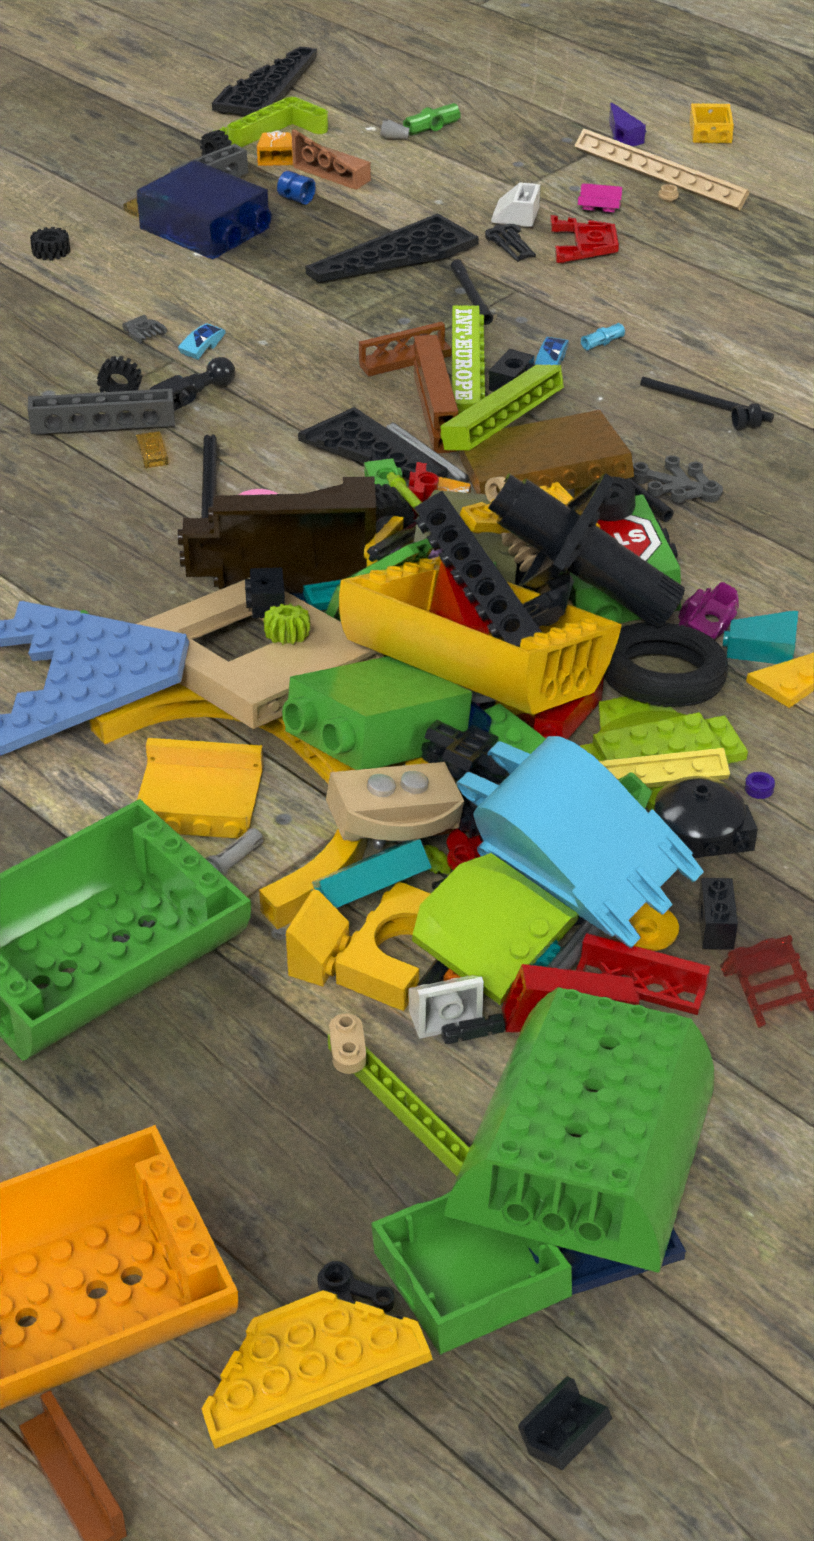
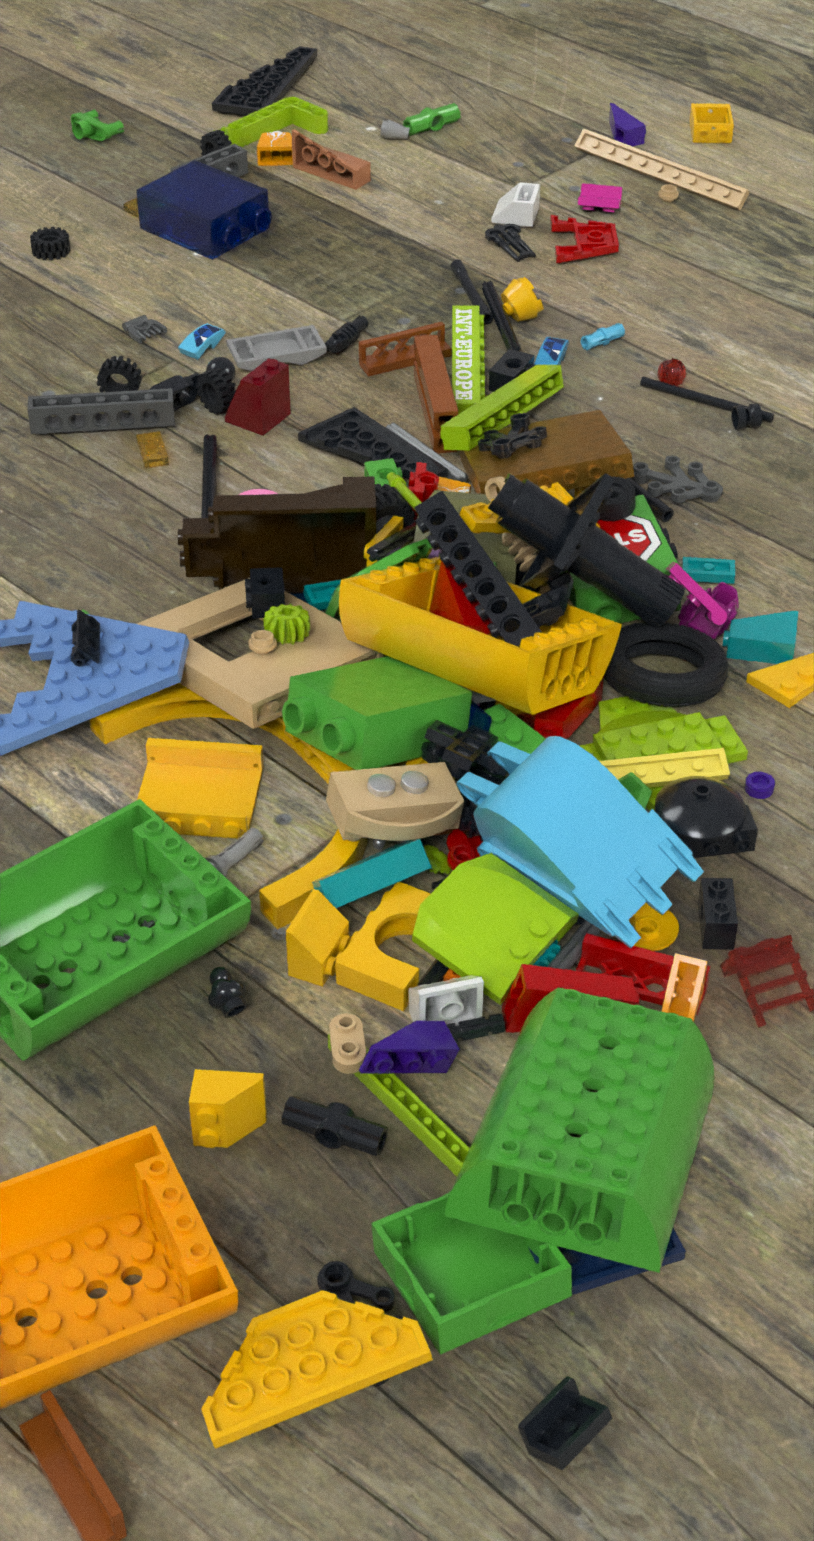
(86, 639): none -> black hinge
(89, 126): none -> bright green connector
(216, 390): none -> black tyre
(225, 1106): none -> yellow slope
(226, 993): none -> black animal
(261, 398): none -> dark red slope
(262, 642): none -> tan plate
(287, 346): none -> light grey slope
(296, 187): blue wheel -> none
(334, 1125): none -> black piece
(346, 335): none -> black hinge
(413, 1049): none -> dark purple slope
(415, 243): black wing -> none
(500, 316): none -> black axle
(519, 436): none -> black plant
(520, 300): none -> yellow cone
(672, 372): none -> clear red piece
(685, 986): none -> light orange slope
(697, 595): none -> dark pink plate
(709, 569): none -> teal plate

